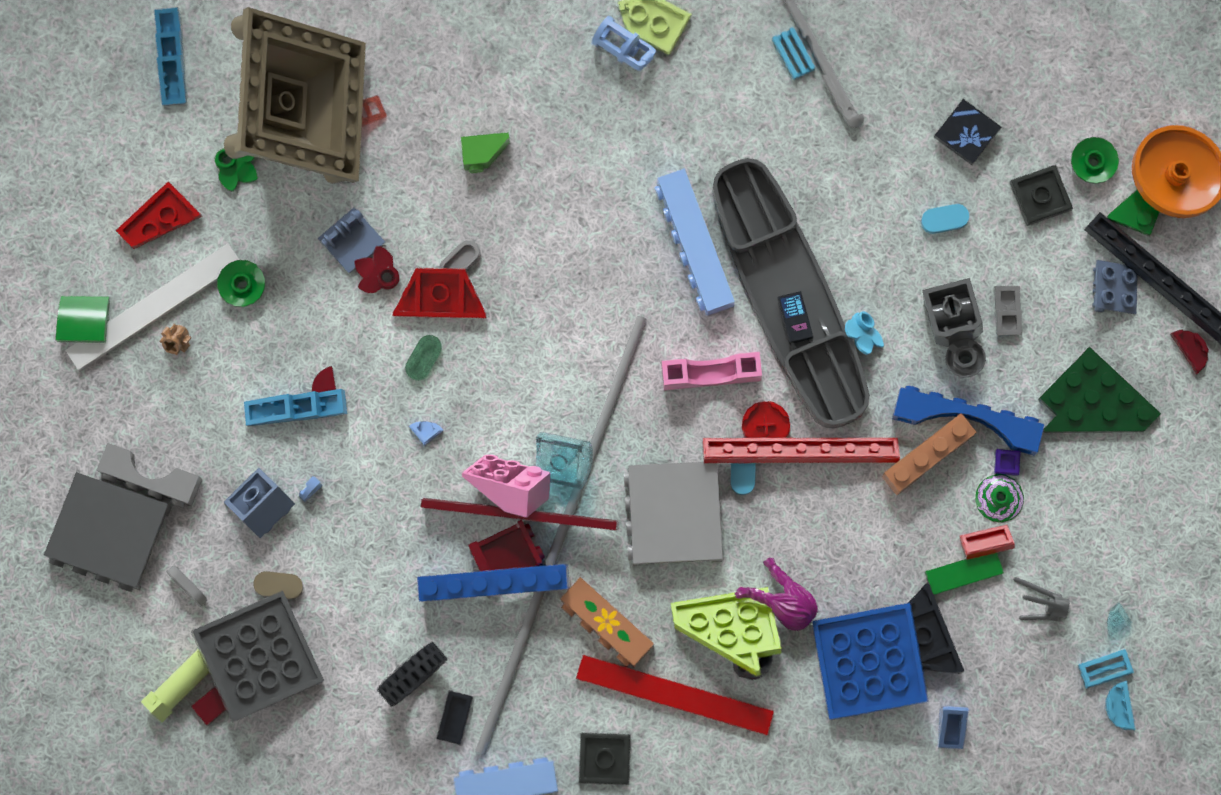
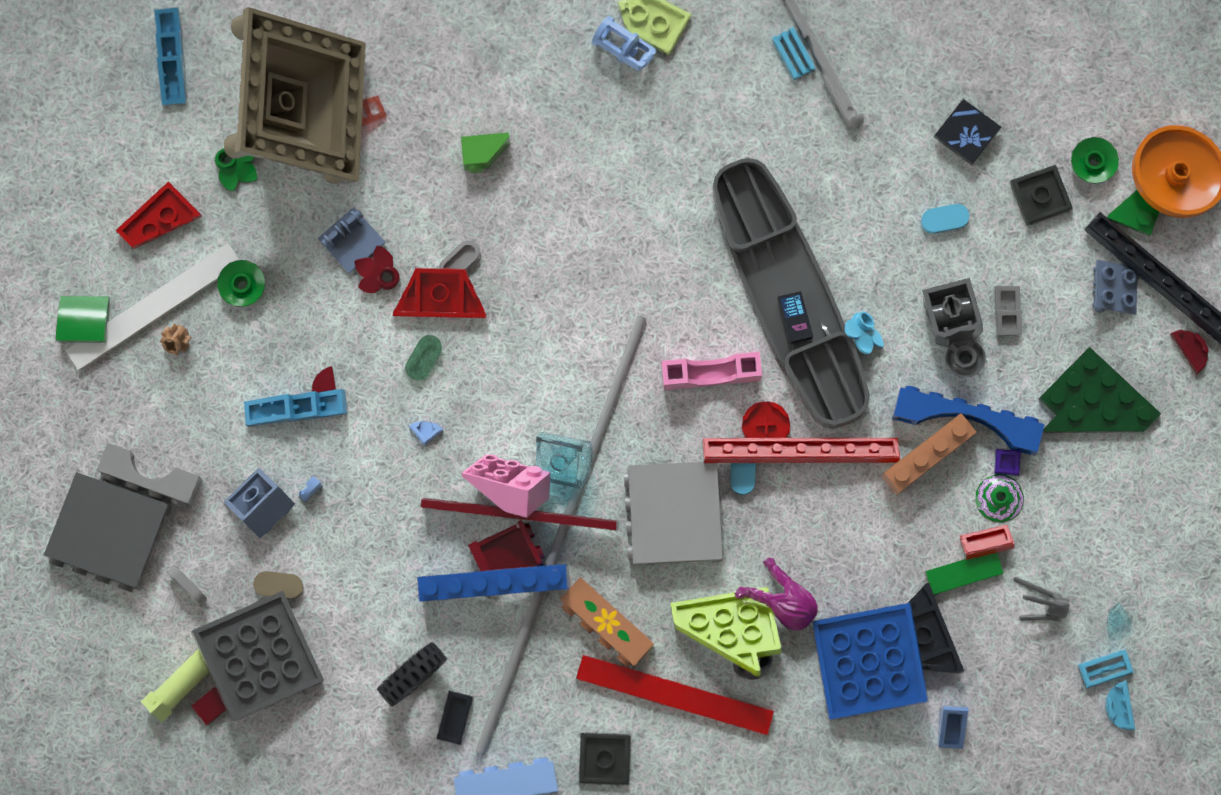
(695, 242): light blue brick -> none

